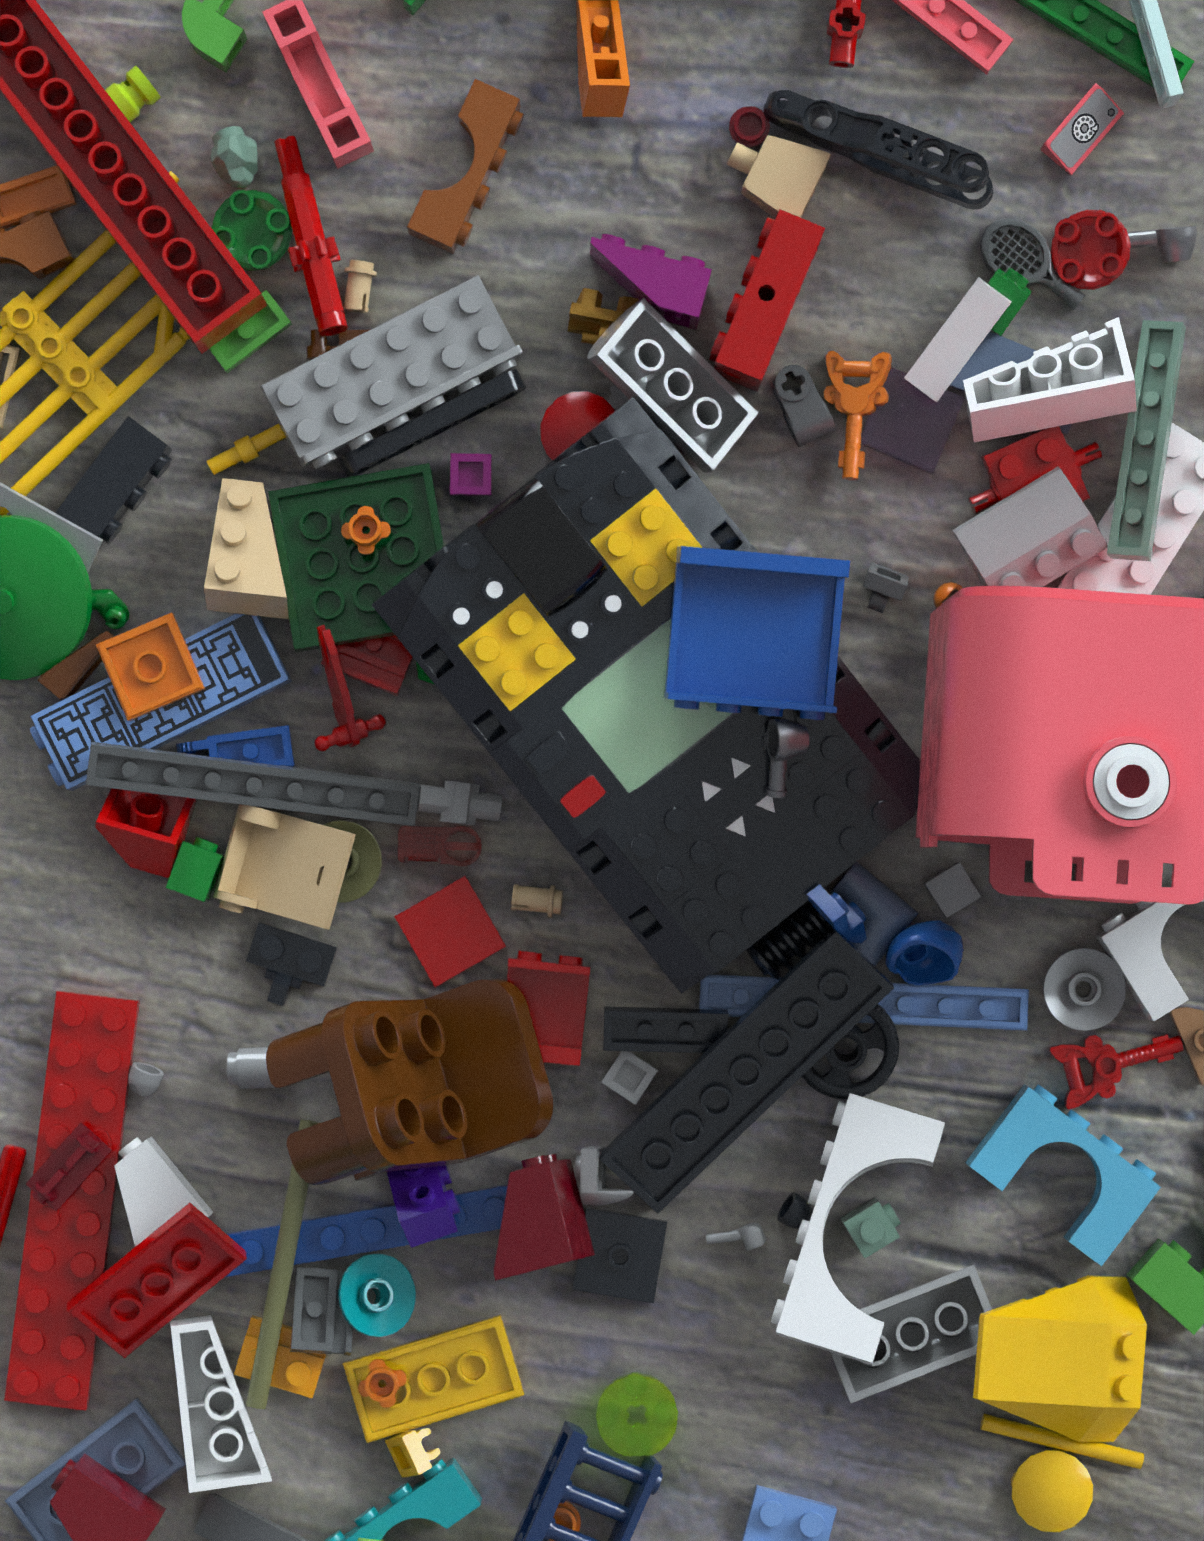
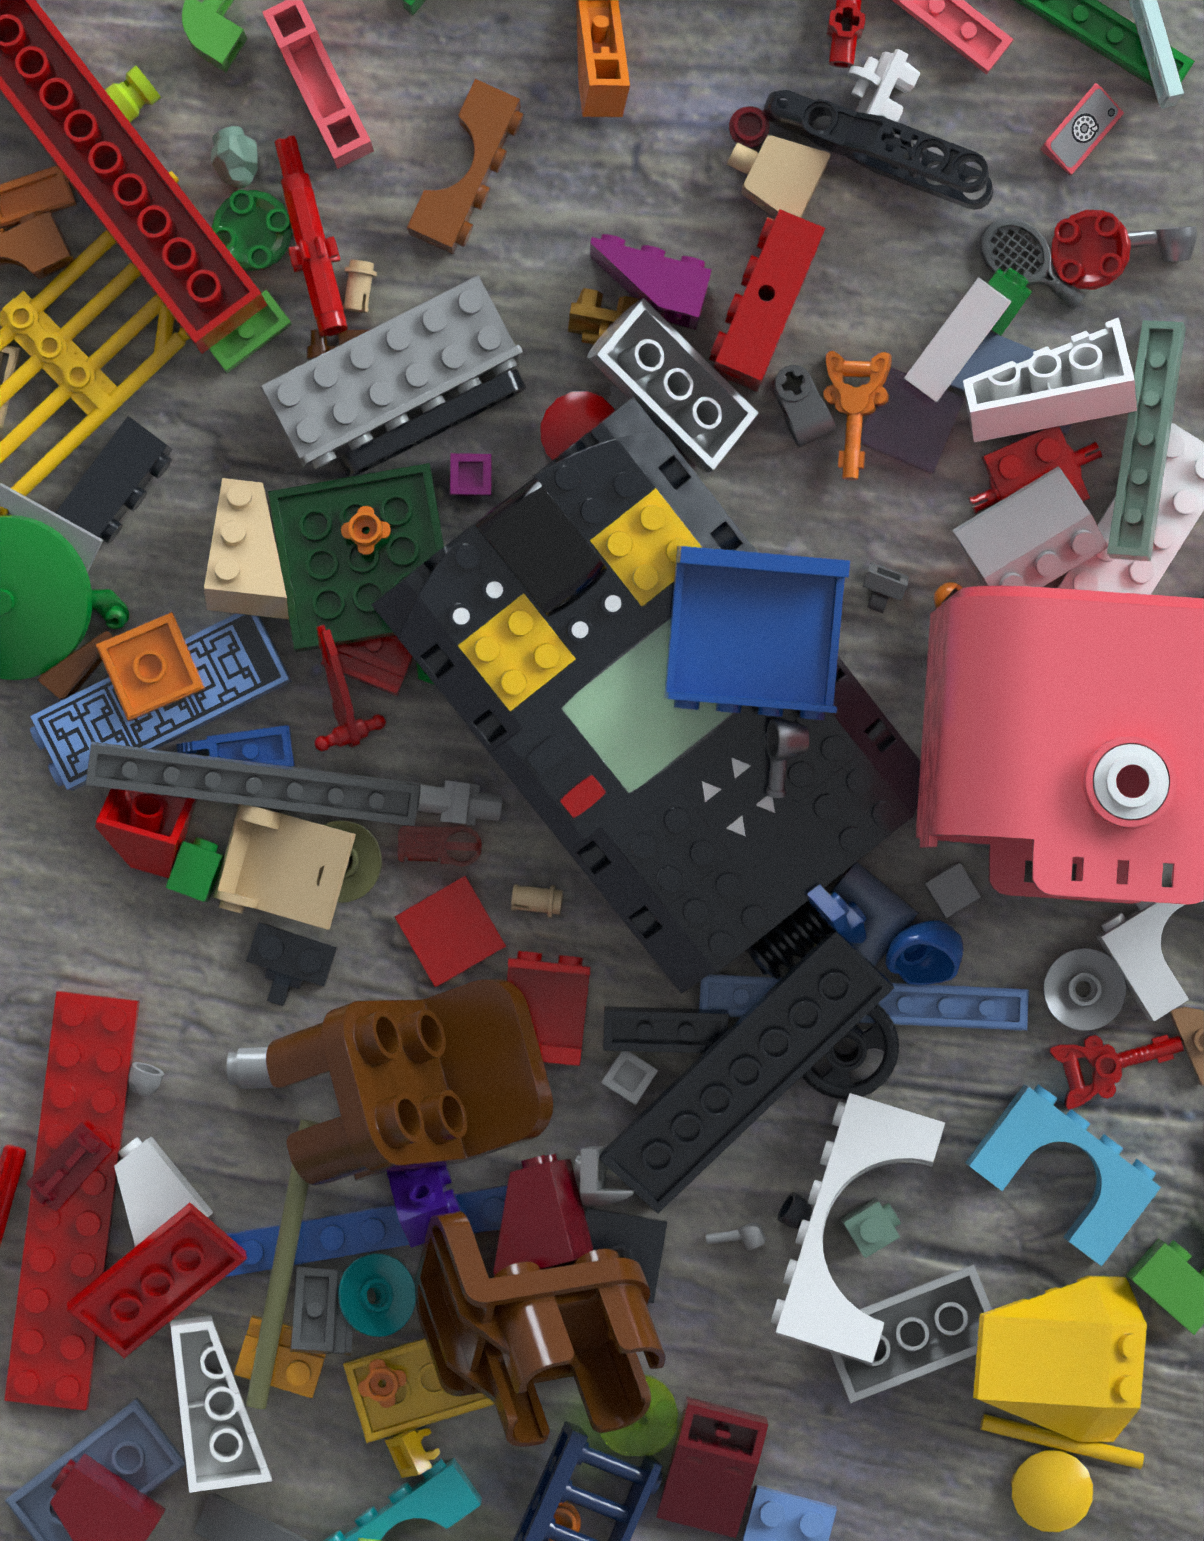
(246, 449): yellow bar -> none
(535, 1329): none -> reddish brown piece
(712, 1467): none -> dark red slope
(877, 81): none -> white hips

